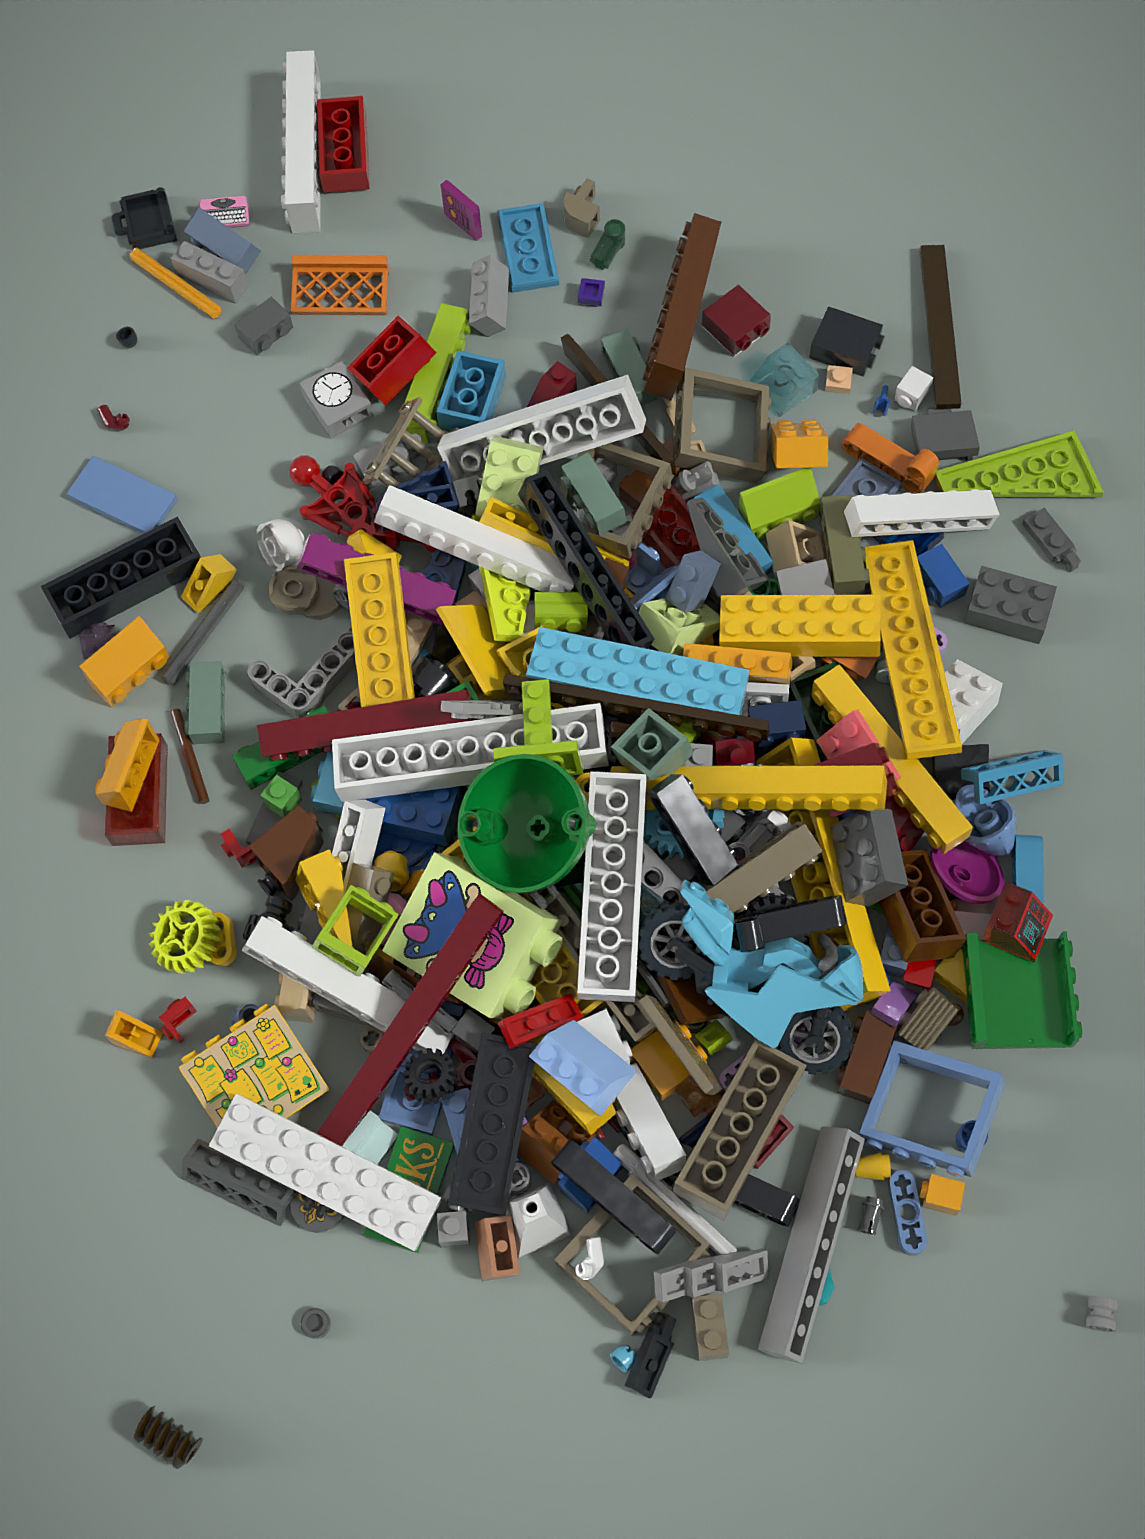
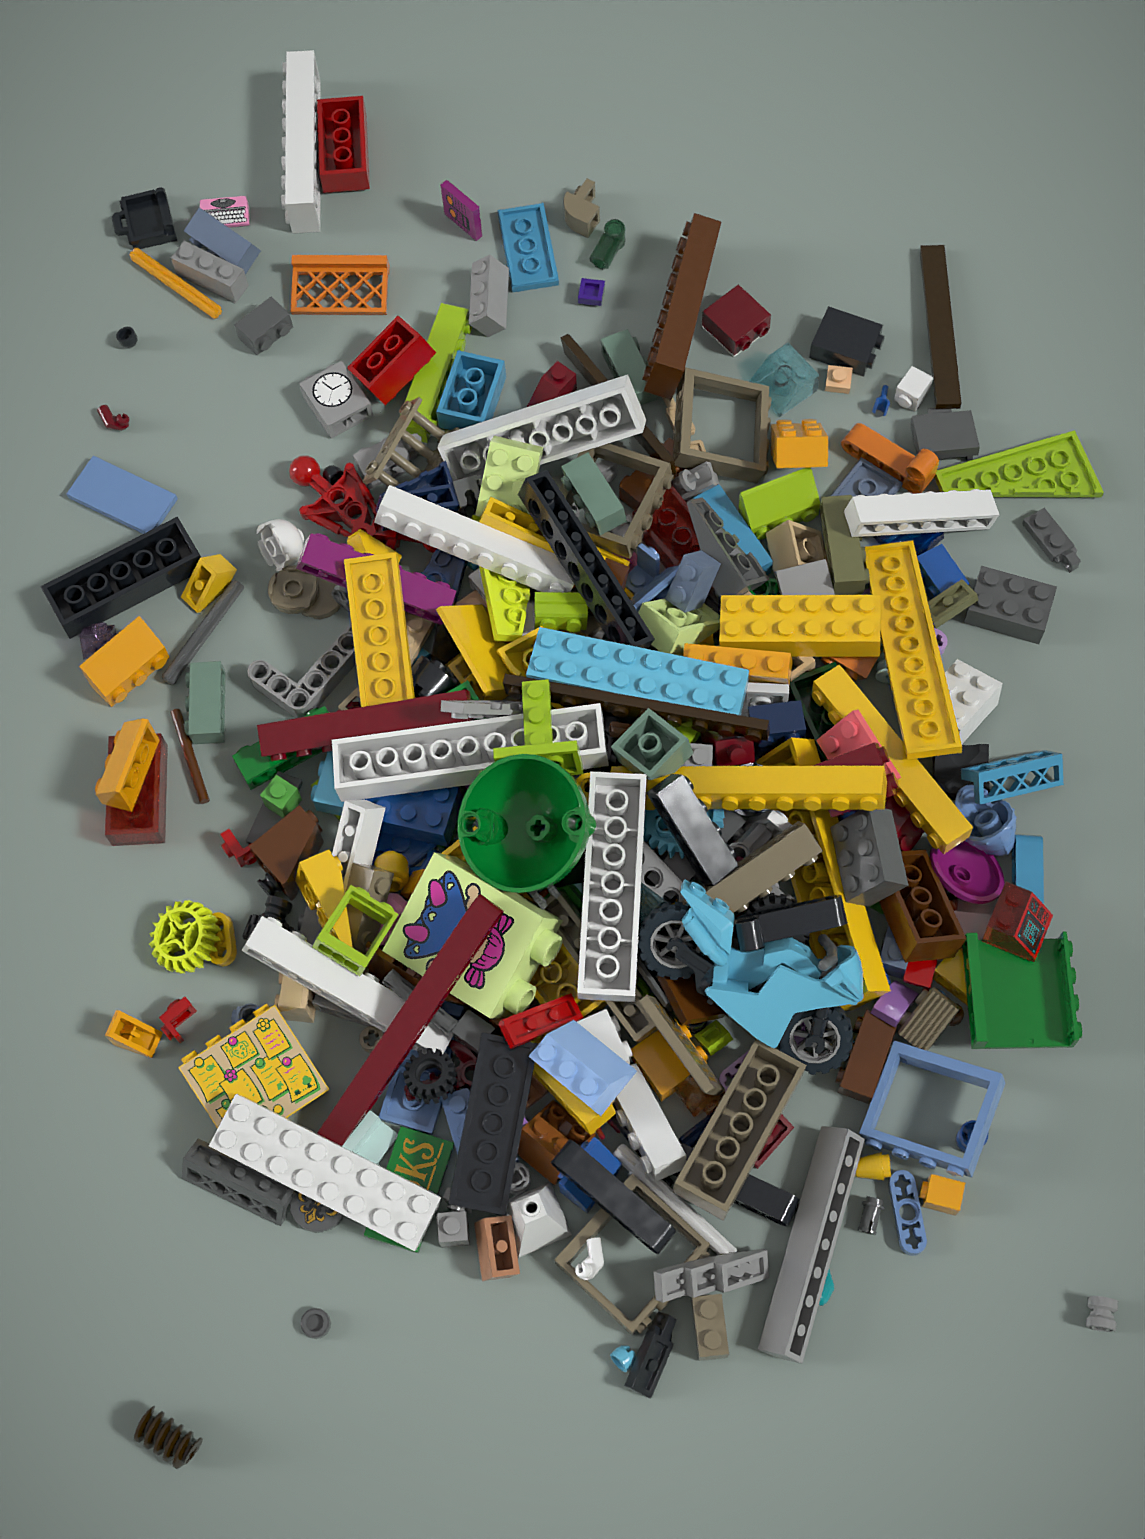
(951, 602): none -> olive panel

